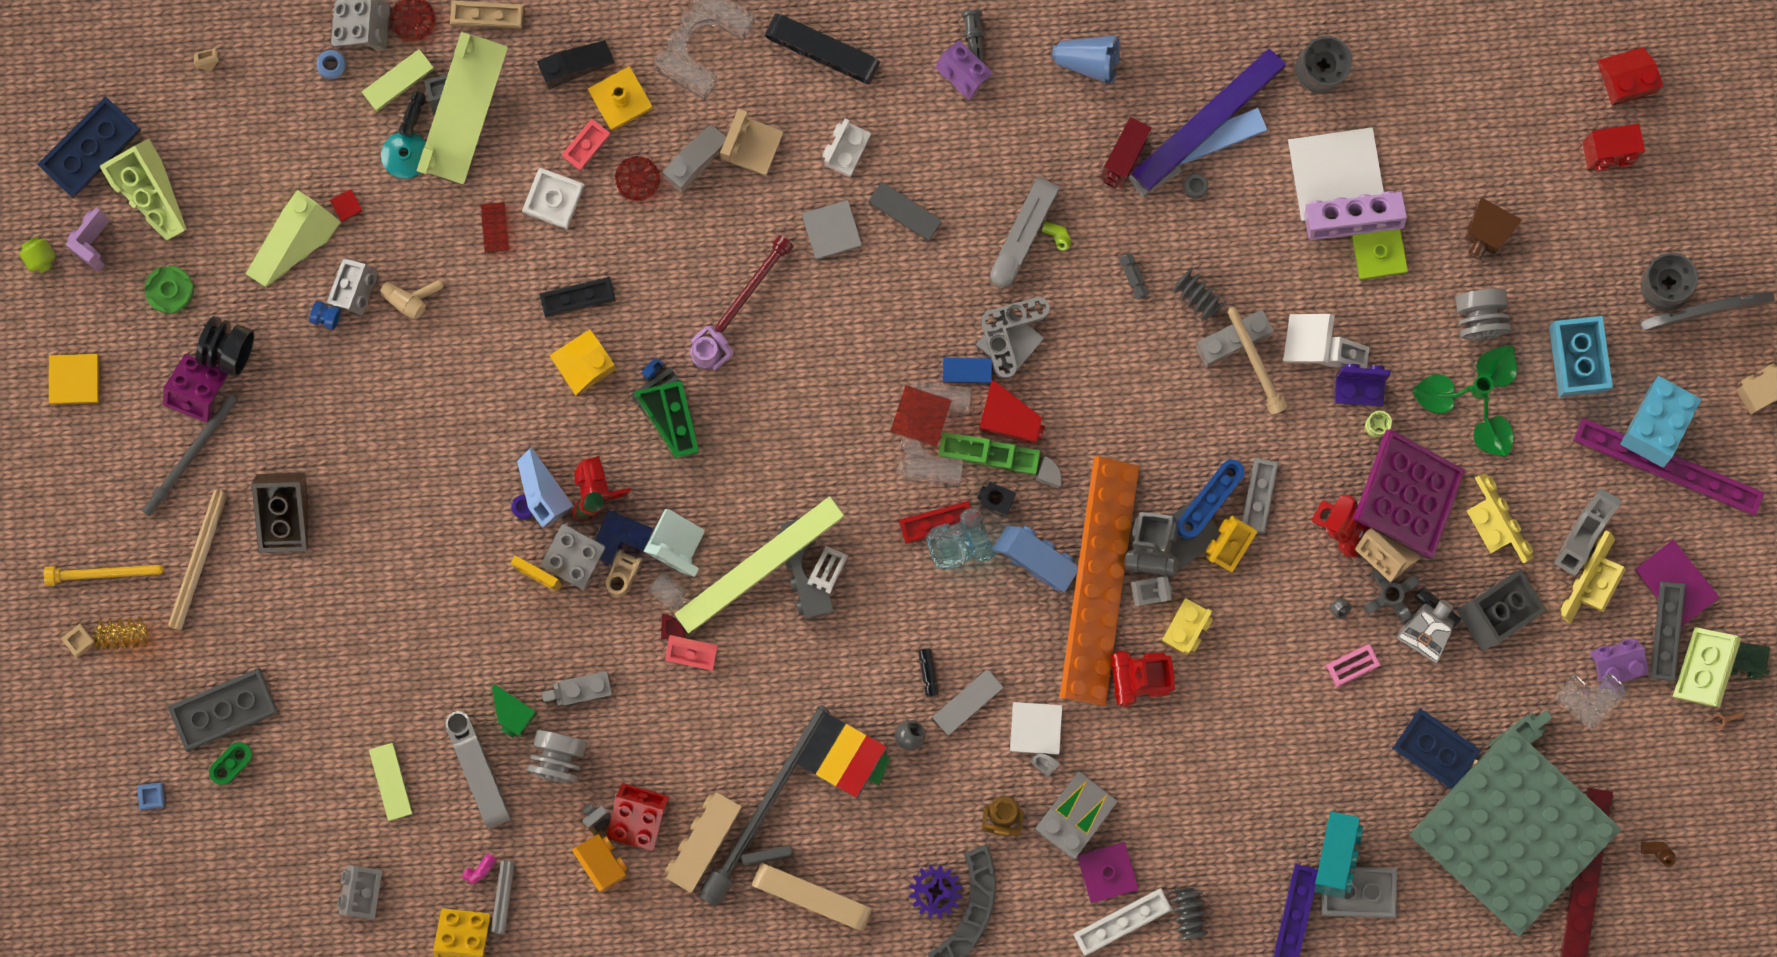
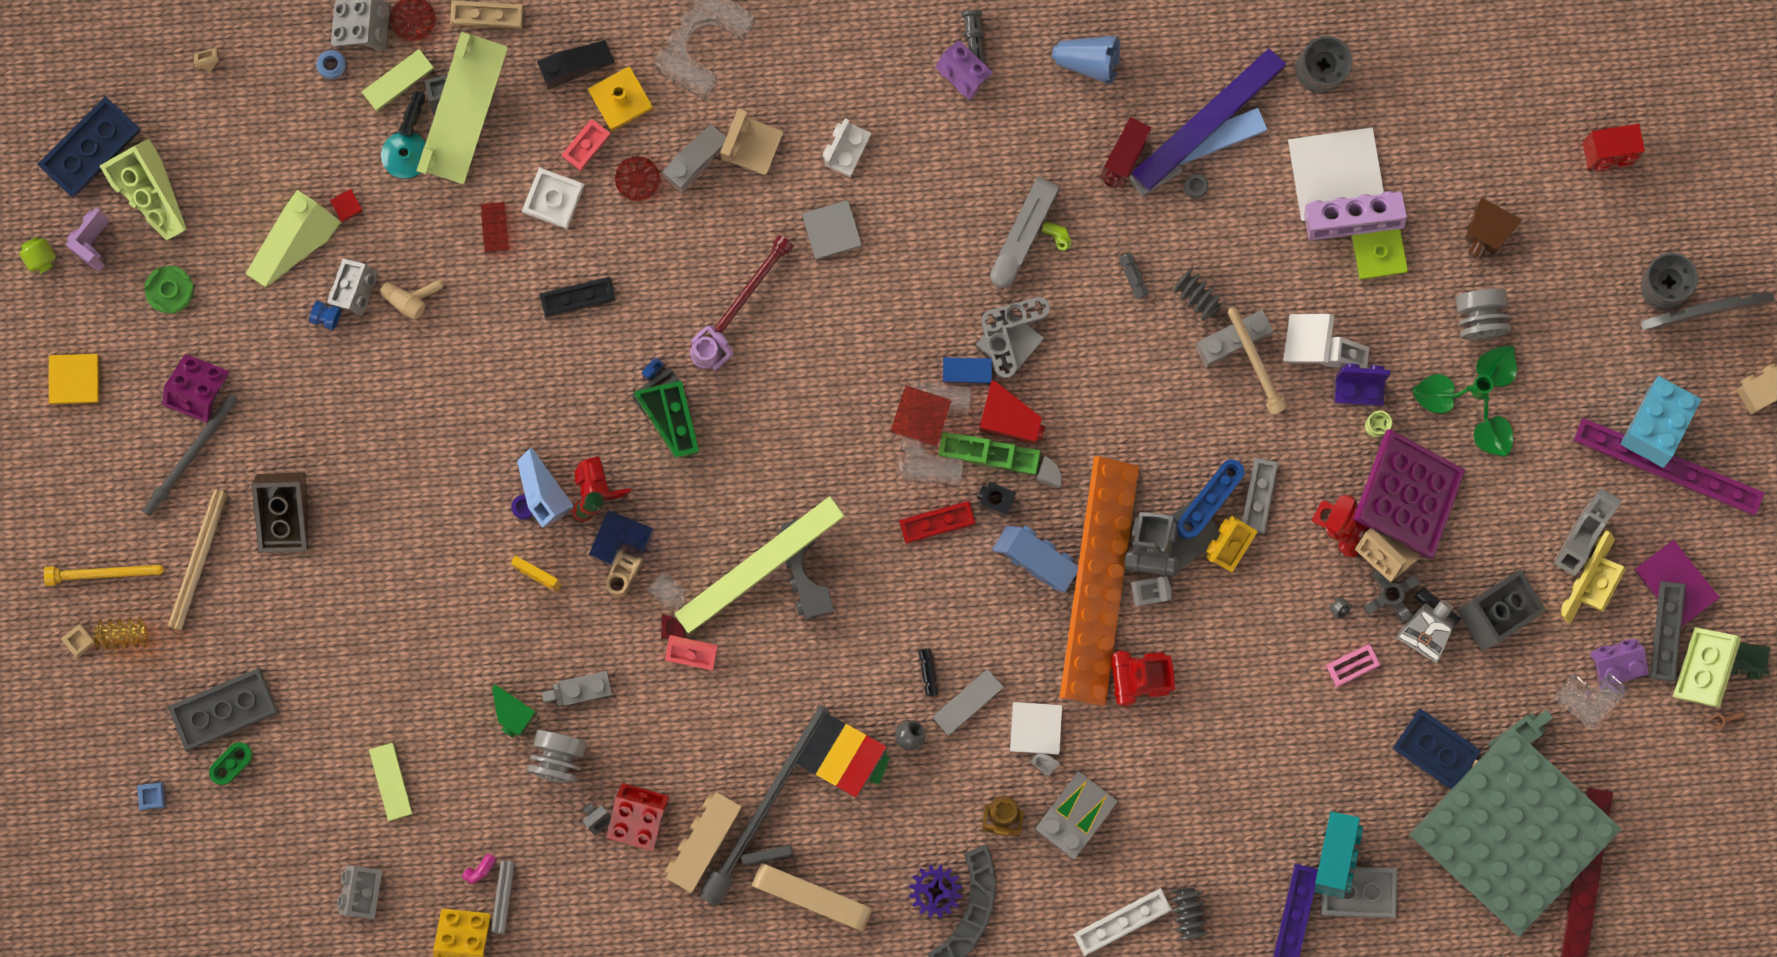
(221, 345): black wheel -> none
(477, 770): light grey piece -> none
(573, 556): light grey bracket -> none
(583, 362): yellow slope -> none
(600, 862): light orange slope -> none
(675, 542): light aqua bracket -> none
(821, 582): white tile -> none
(822, 48): black beam -> none
(905, 211): dark grey tile -> none
(960, 542): clear light blue piece -> none
(1107, 872): magenta plate -> none
(1187, 626): light yellow bracket -> none
(1495, 522): light yellow bracket -> none
(1580, 356): medium azure brick -> none
(1630, 75): red slope -> none
(1660, 850): reddish brown arm -> none

